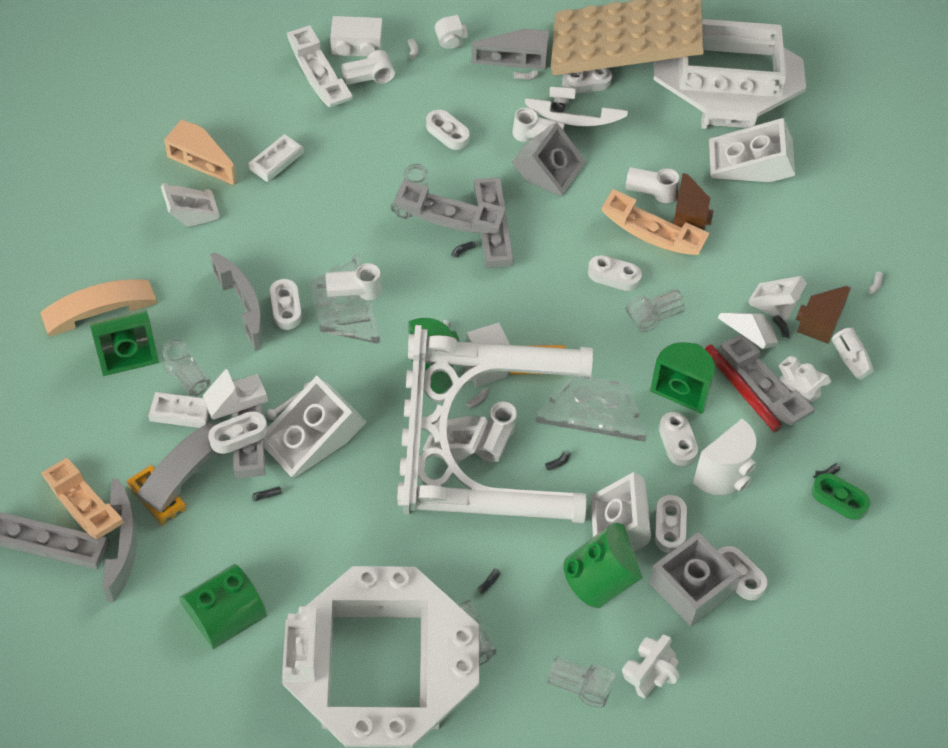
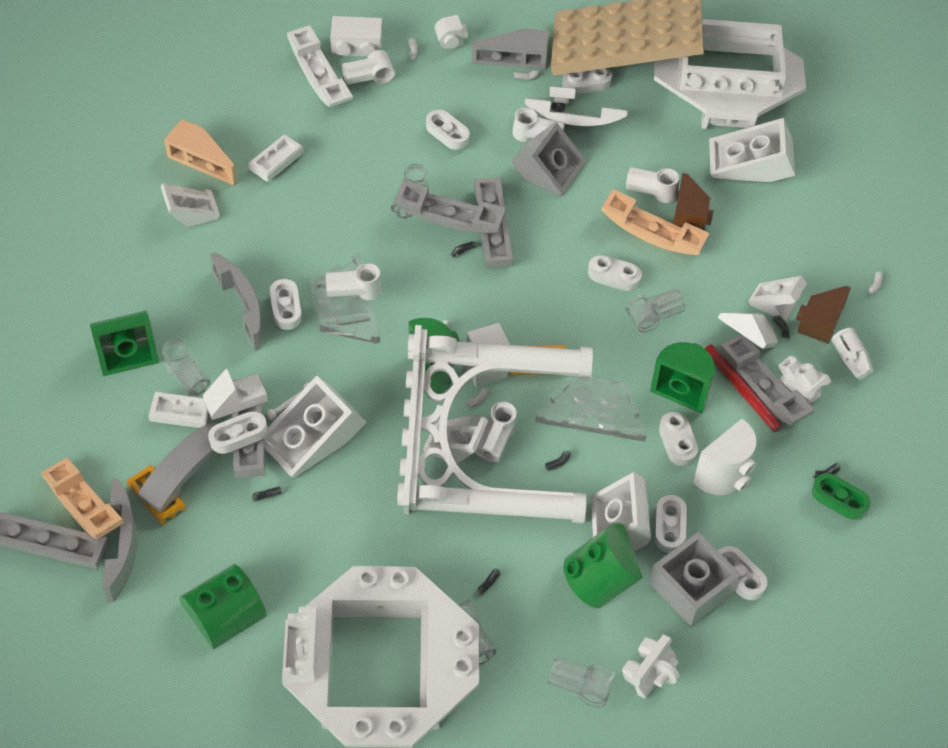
(96, 300): light nougat slope -> none

